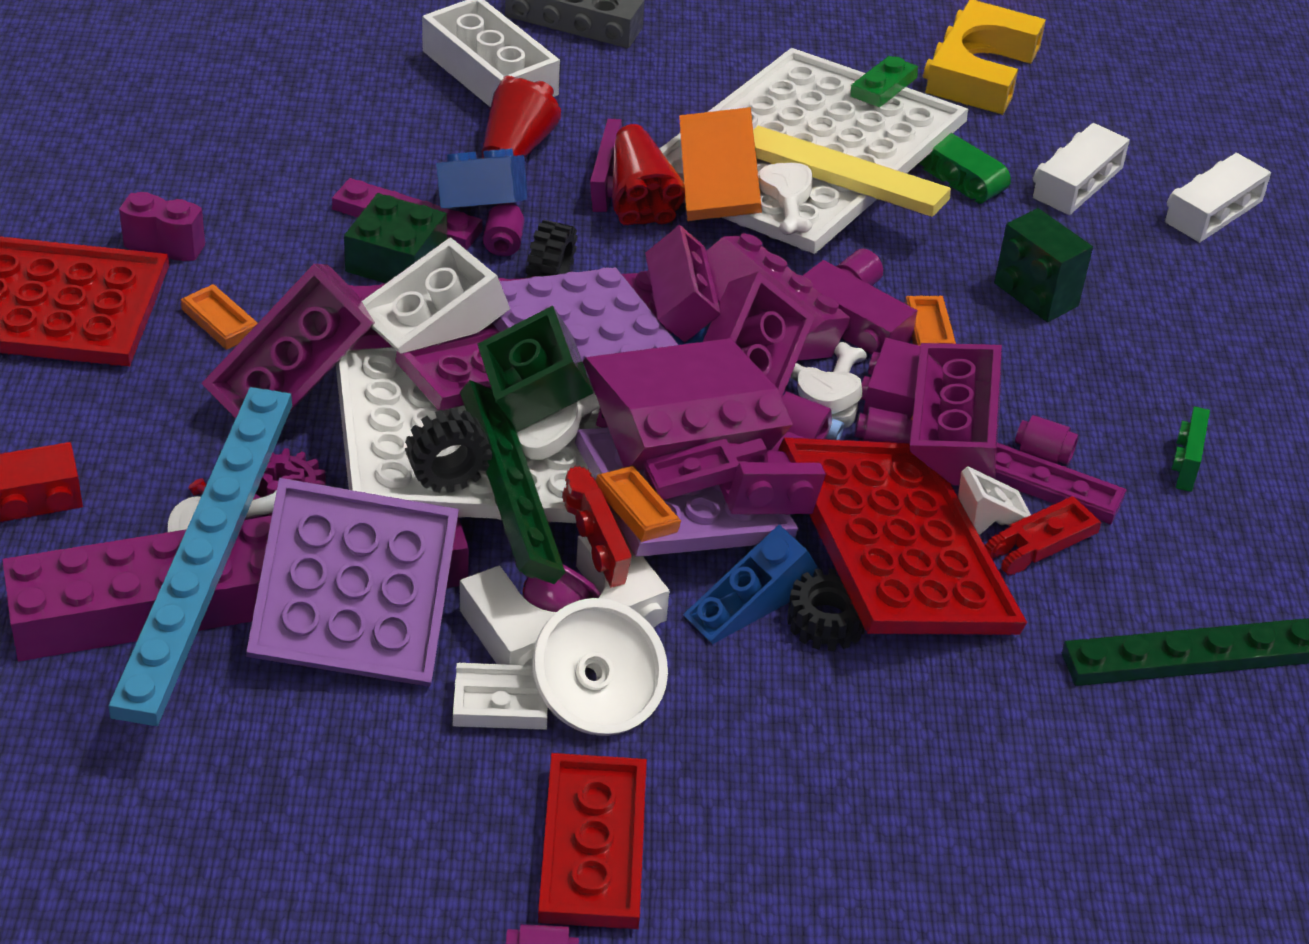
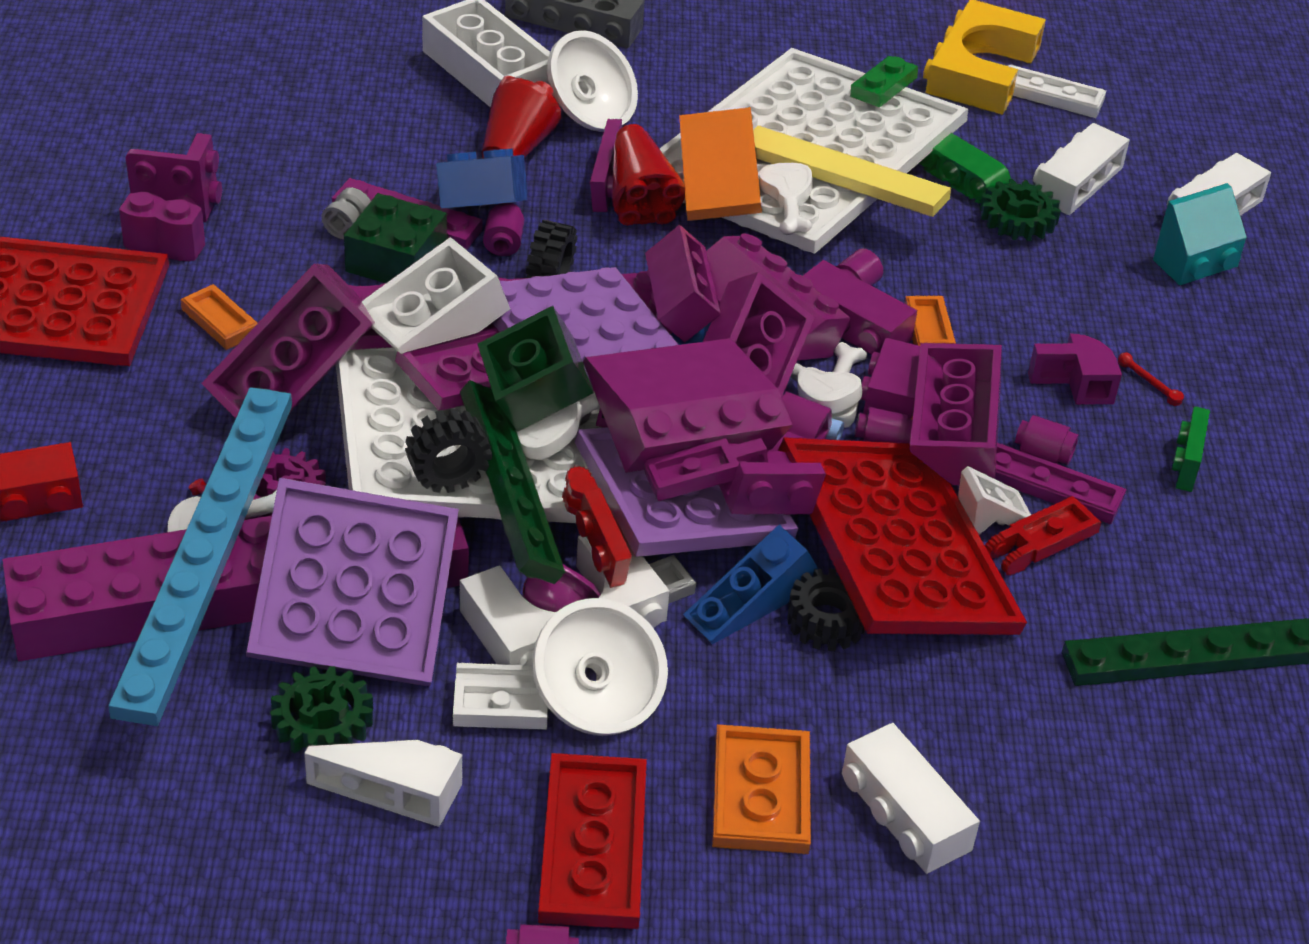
(178, 175): none -> magenta bracket
(321, 710): none -> dark green gear
(344, 211): none -> light grey wheel
(391, 775): none -> white slope
(591, 80): none -> white dish
(637, 504): orange tile -> none
(674, 577): none -> light grey tile
(762, 789): none -> orange tile
(909, 798): none -> white brick
(1020, 210): none -> dark green gear
(1043, 264): dark green brick -> none
(1058, 92): none -> white tile
(1083, 364): none -> magenta brick
(1174, 396): none -> red hinge
(1200, 235): none -> teal slope

